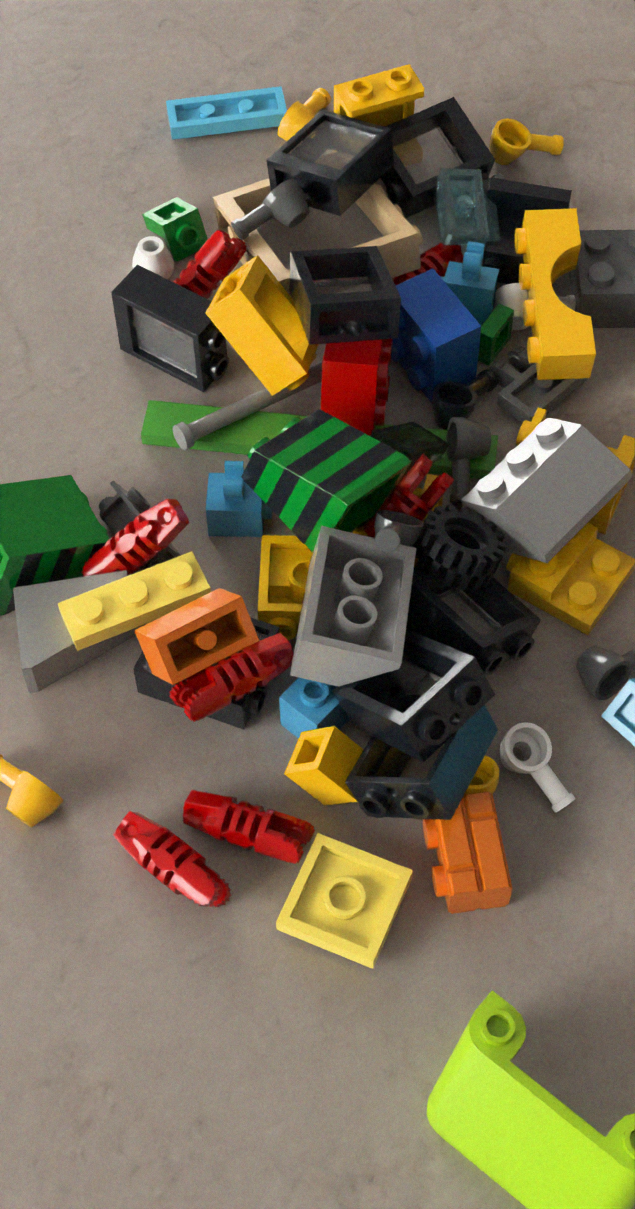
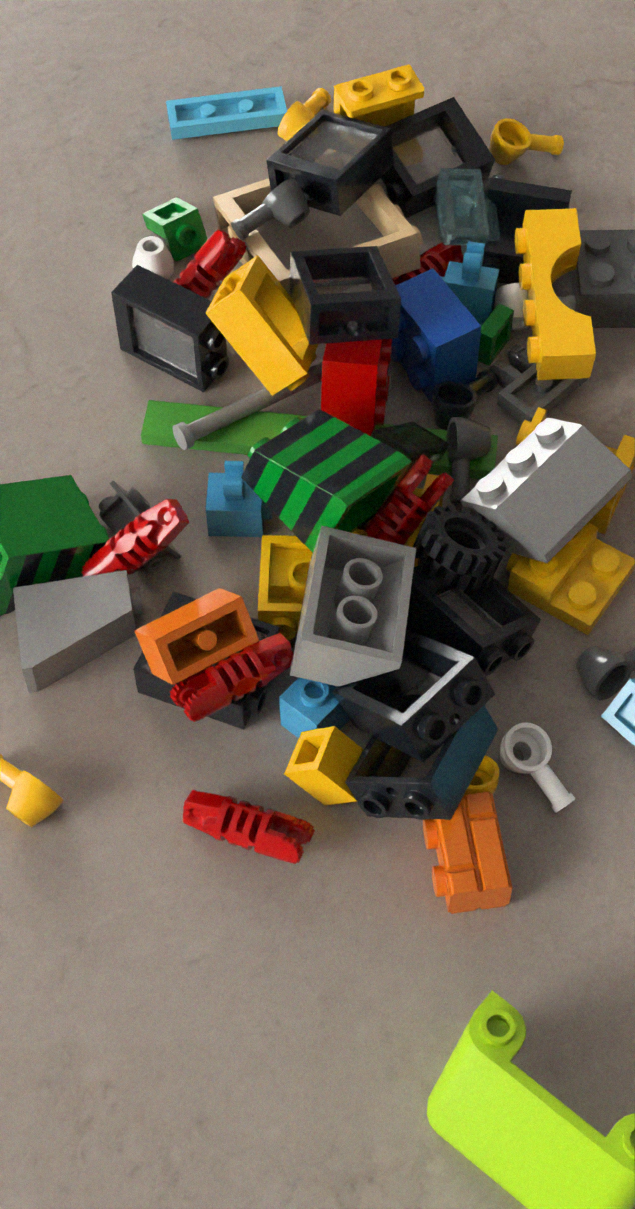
(133, 600): light yellow plate -> none
(171, 860): red hinge -> none
(344, 900): light yellow plate -> none
(395, 529): dark grey bar -> none

